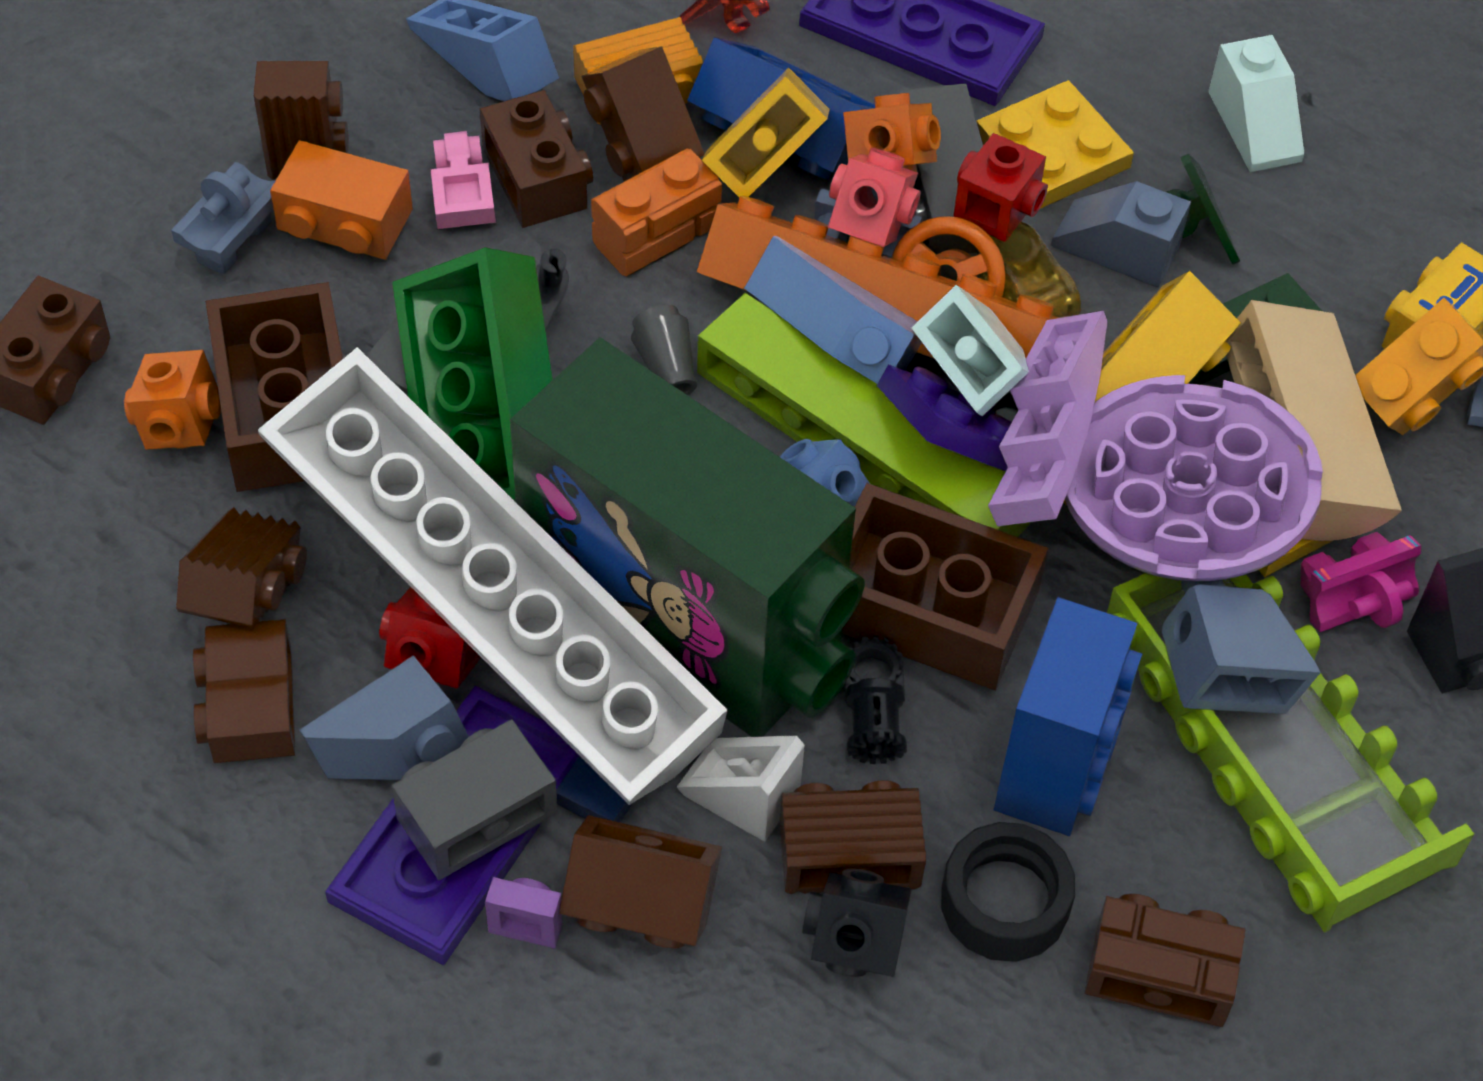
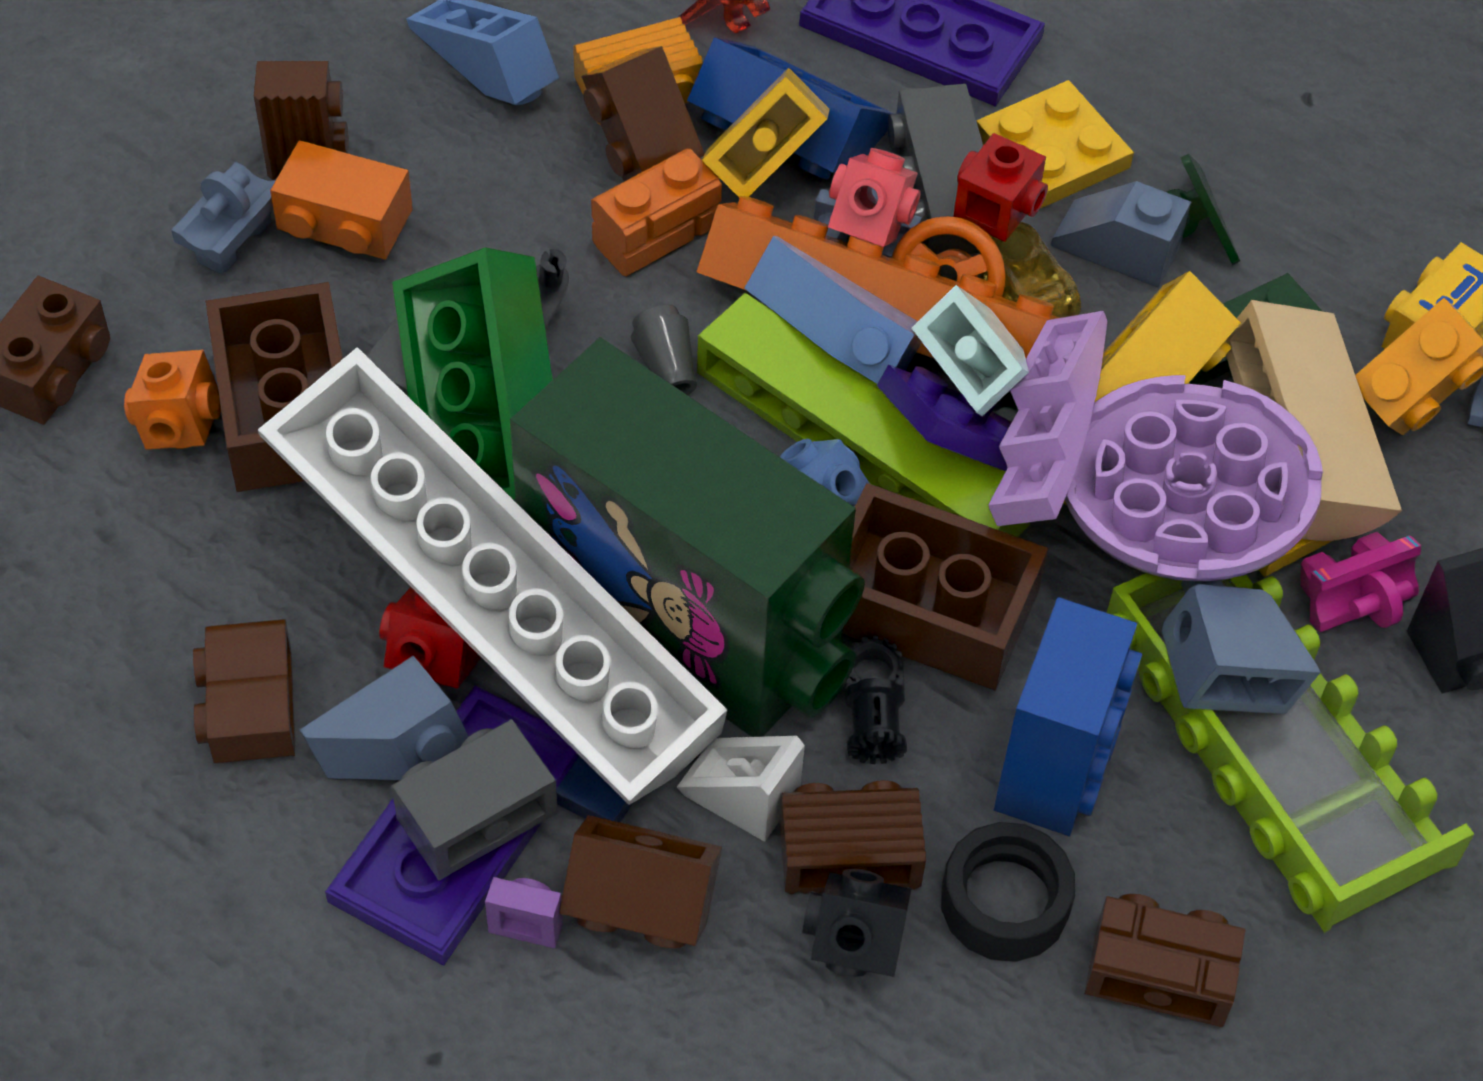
(240, 568): reddish brown brick -> none
(461, 182): bright pink plate -> none
(535, 158): reddish brown brick -> none
(895, 128): orange brick -> none
(1258, 102): light aqua slope -> none

